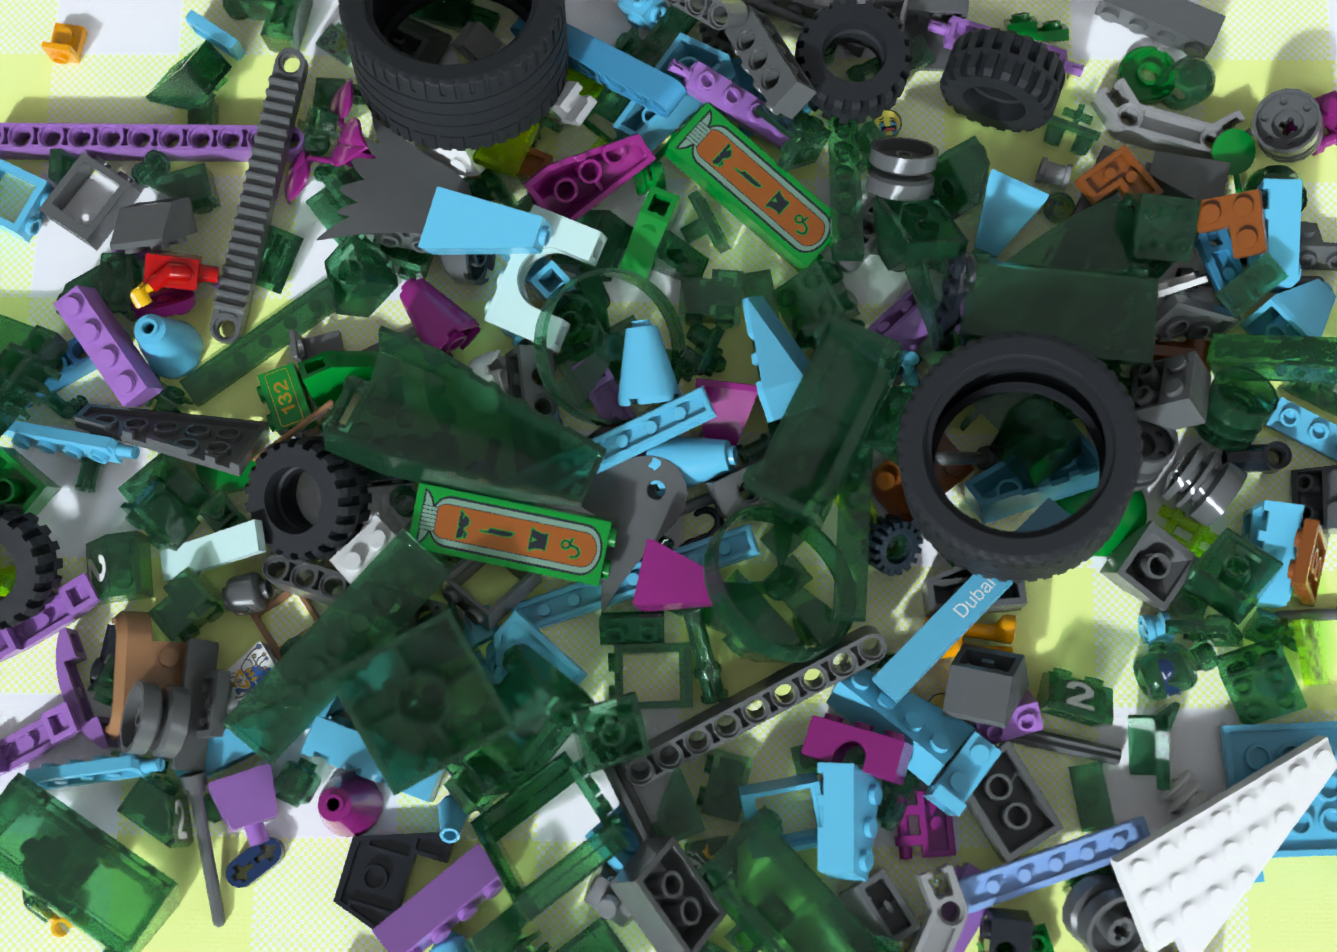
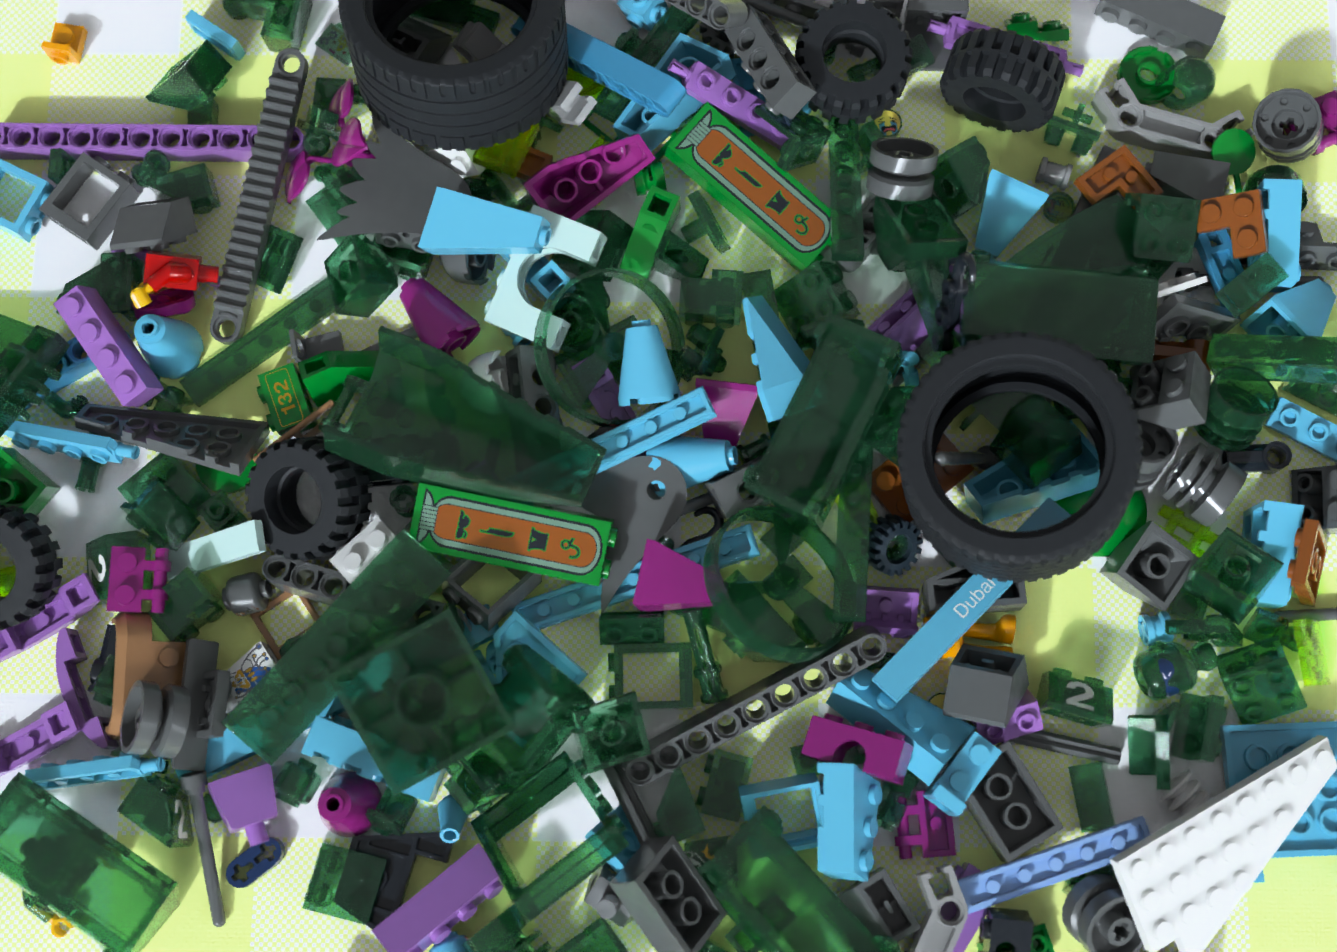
(127, 579): none -> magenta plate
(344, 883): none -> clear green bracket
(392, 813): none -> clear green bracket
(891, 610): none -> medium lavender bracket
(1198, 728): none -> clear green bracket

